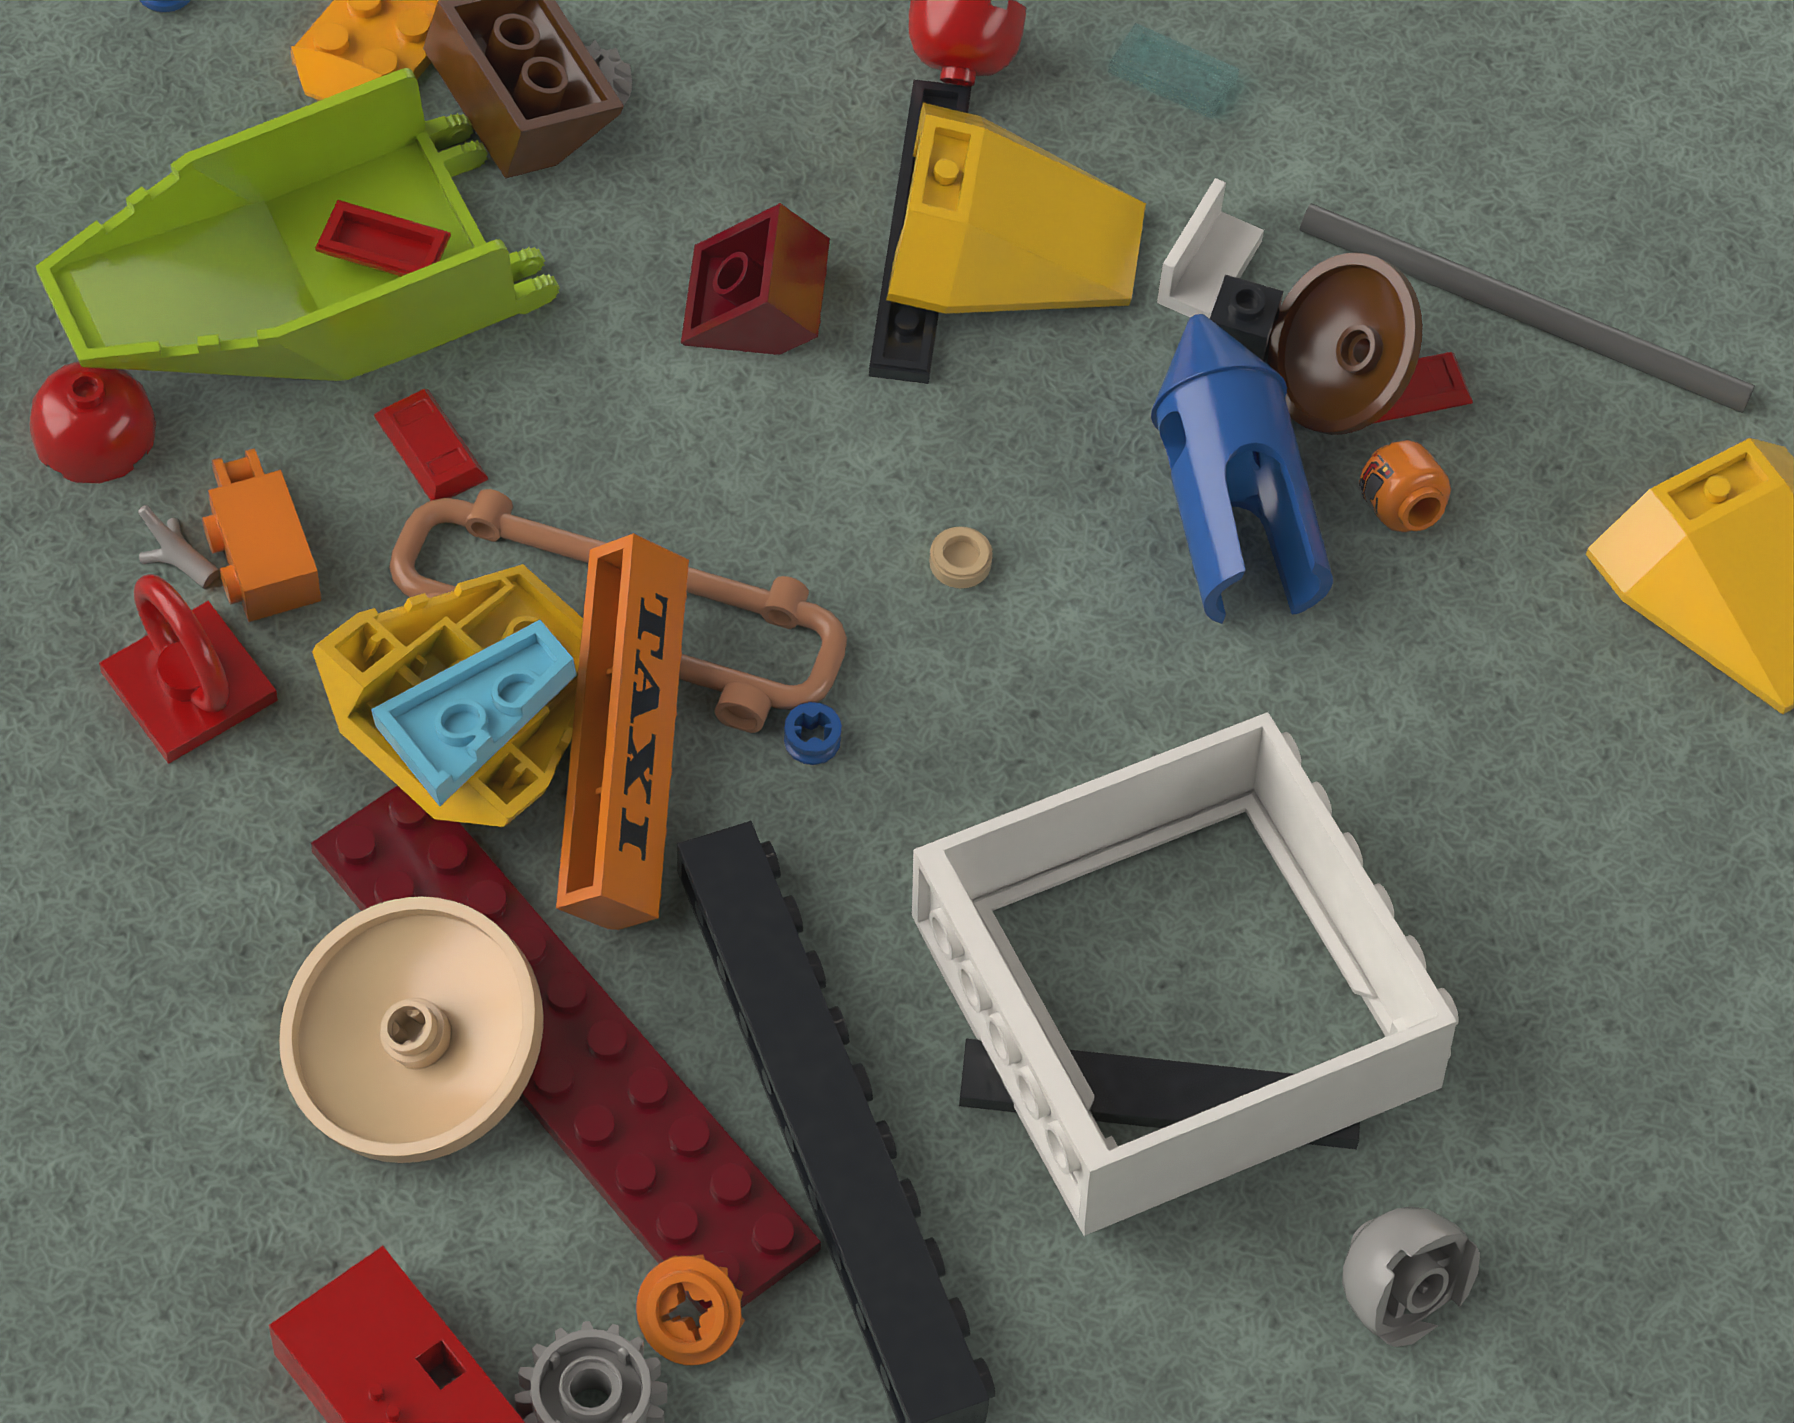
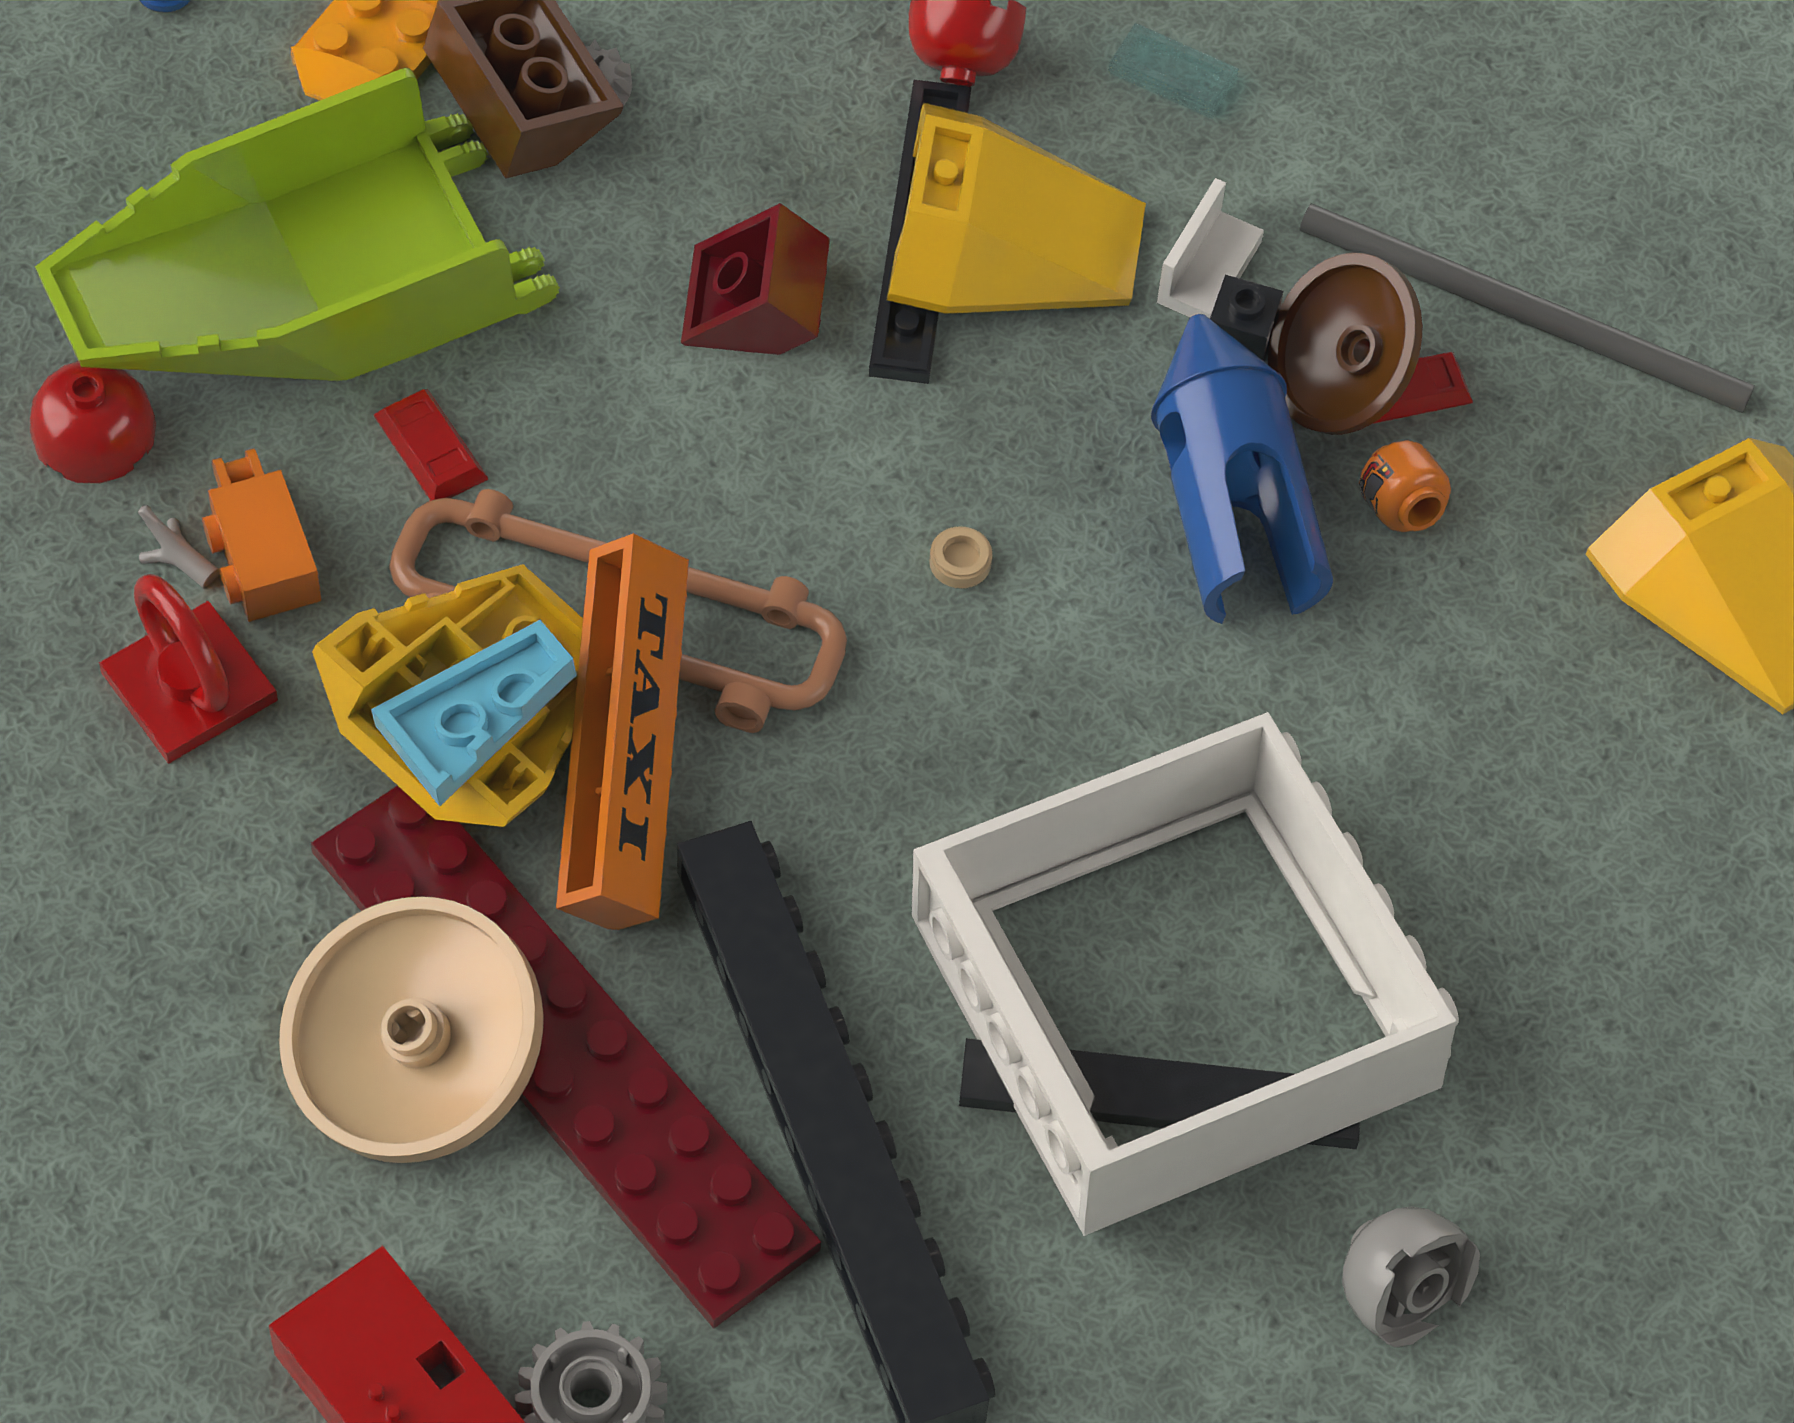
(380, 240): red tile -> none
(679, 1337): orange gear -> none
(810, 716): blue bush -> none

